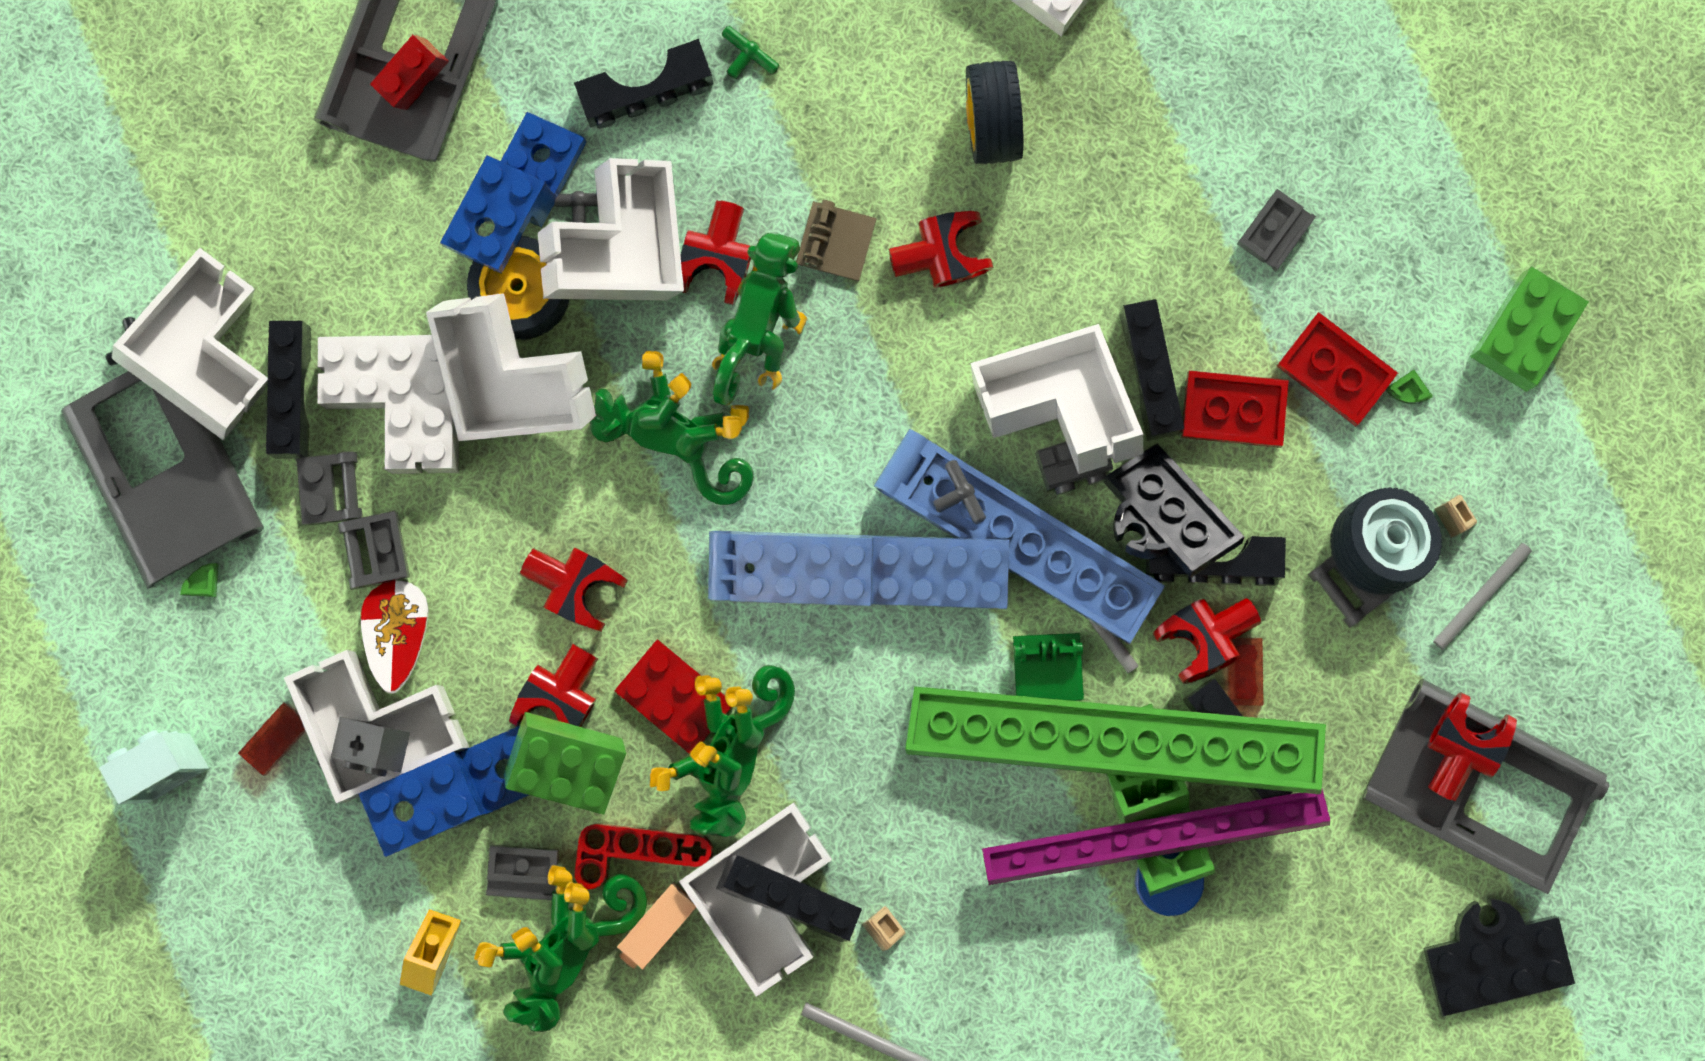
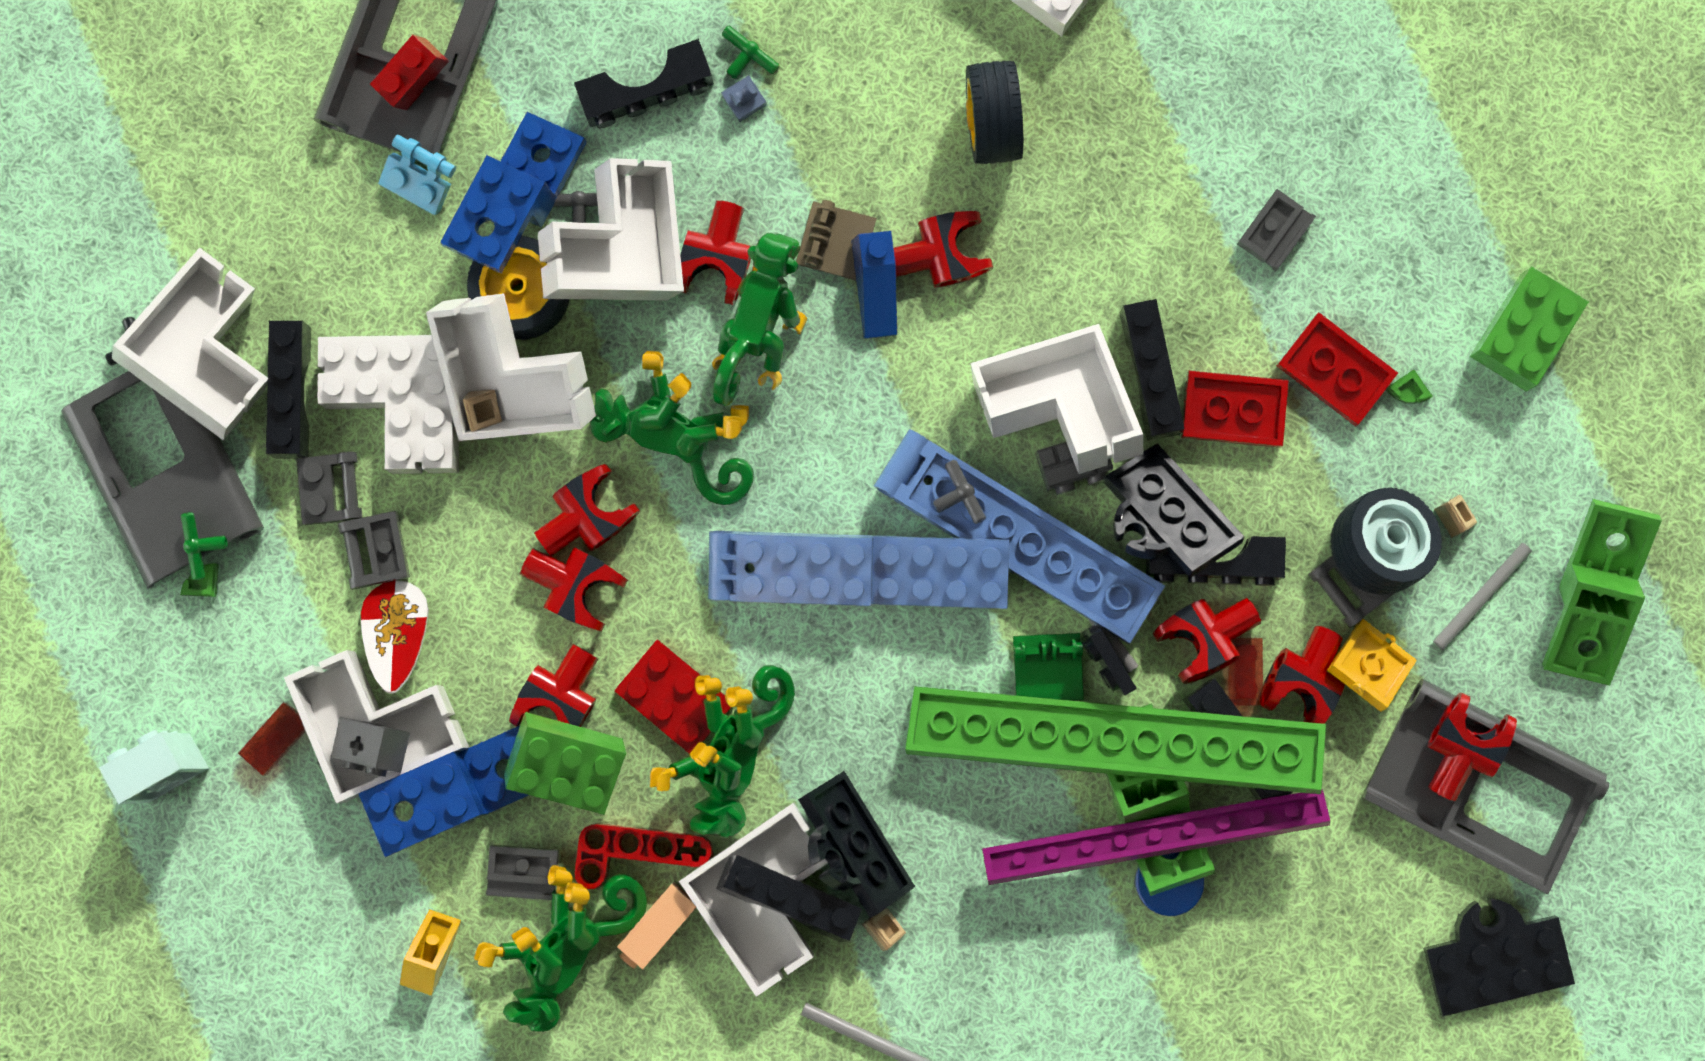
(194, 546): none -> green piece
(412, 181): none -> medium azure plate
(481, 409): none -> tan slope
(581, 516): none -> red connector
(744, 98): none -> sand blue tile
(853, 846): none -> black plate
(876, 283): none -> blue slope
(1113, 671): none -> black plate
(1307, 677): none -> red connector
(1372, 665): none -> yellow plate
(1601, 592): none -> bright green bracket

